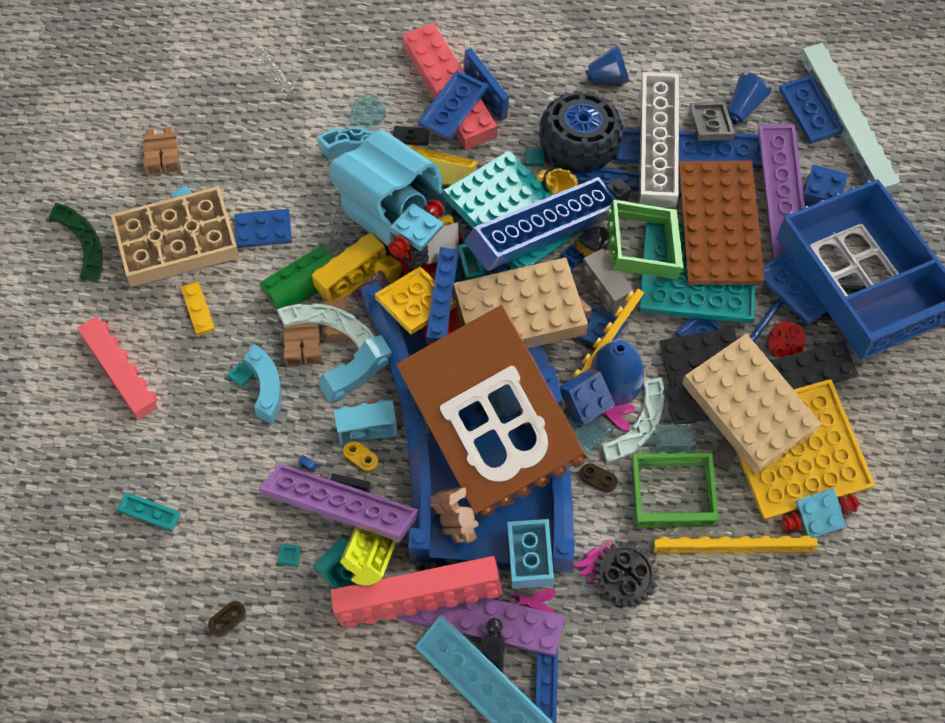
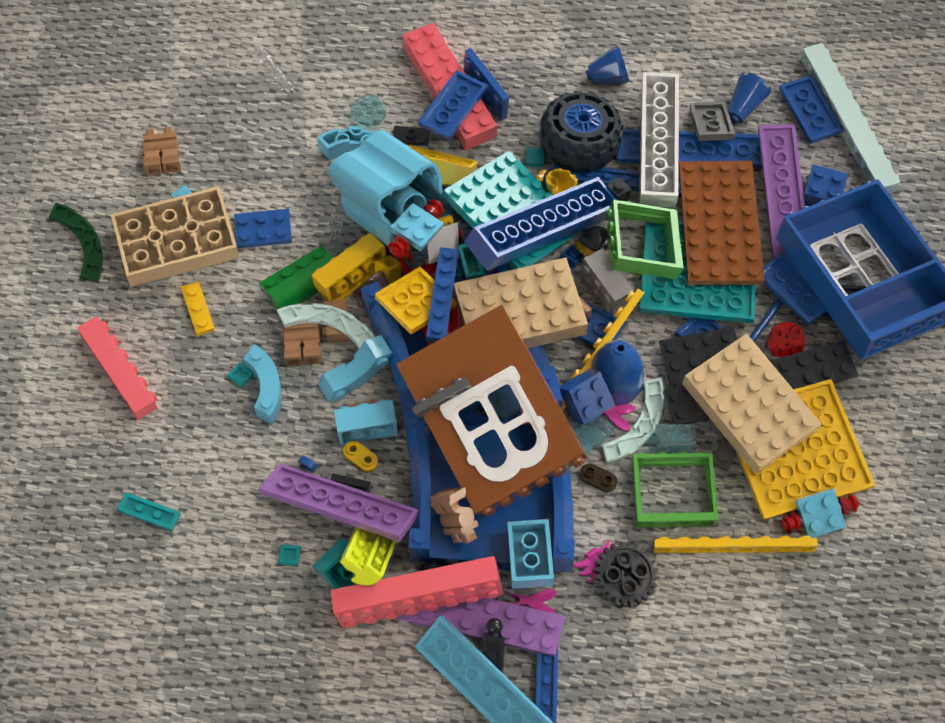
(226, 618): dark brown plate -> none
(441, 396): none -> dark grey plate

